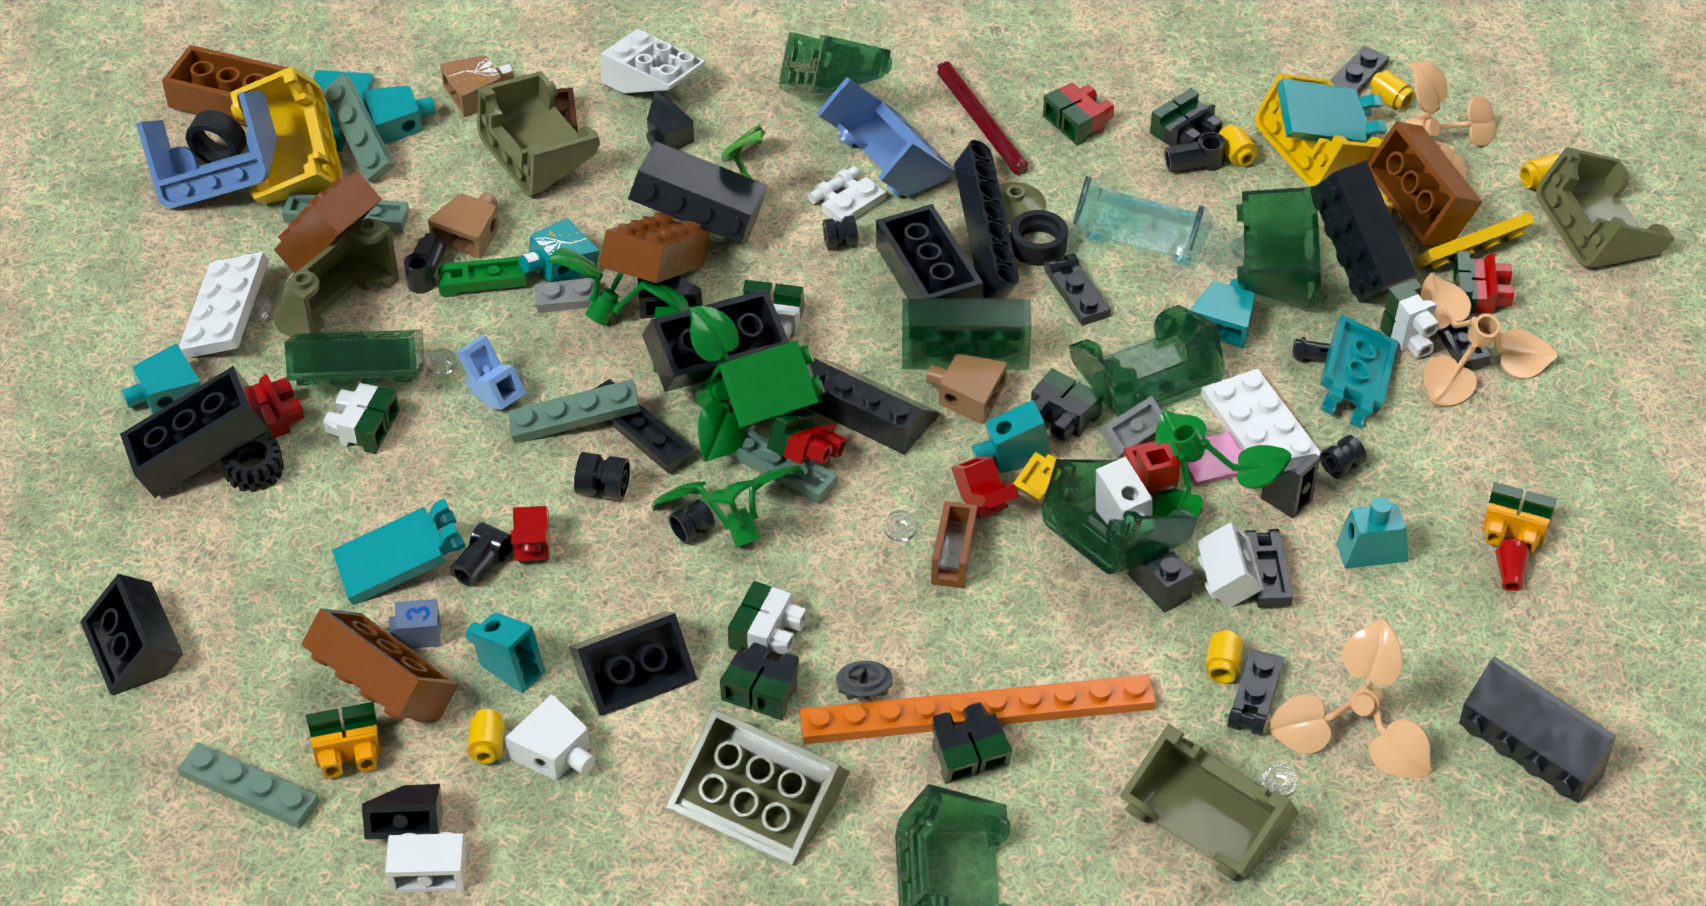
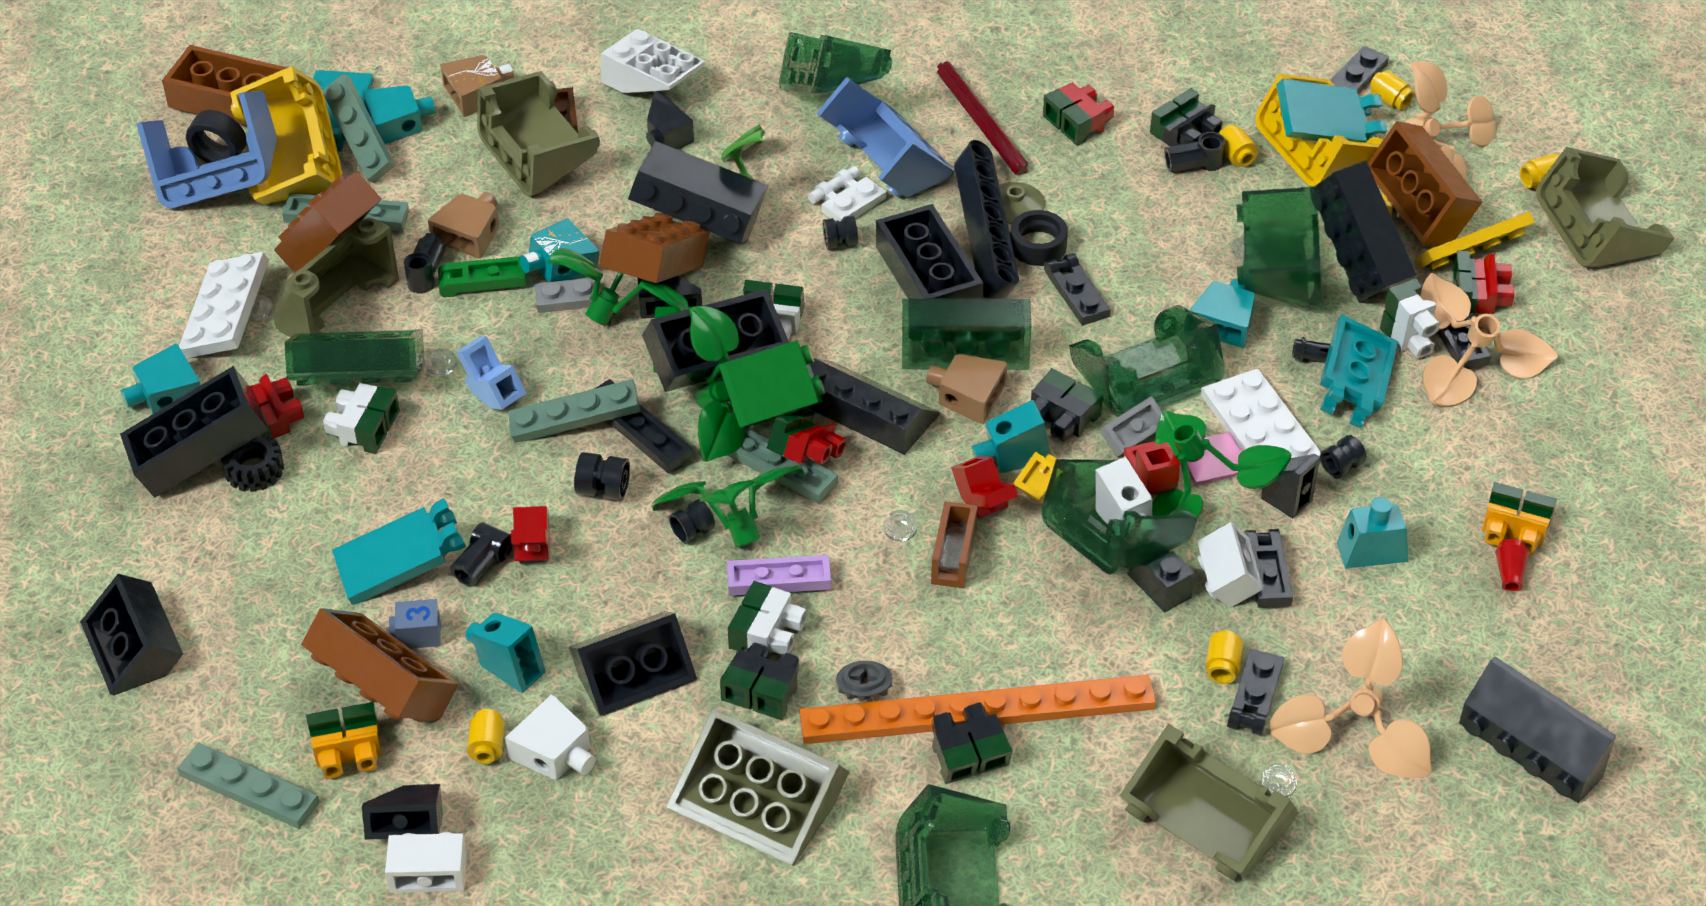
(785, 573): none -> lavender plate
(1142, 223): clear light blue windscreen -> none

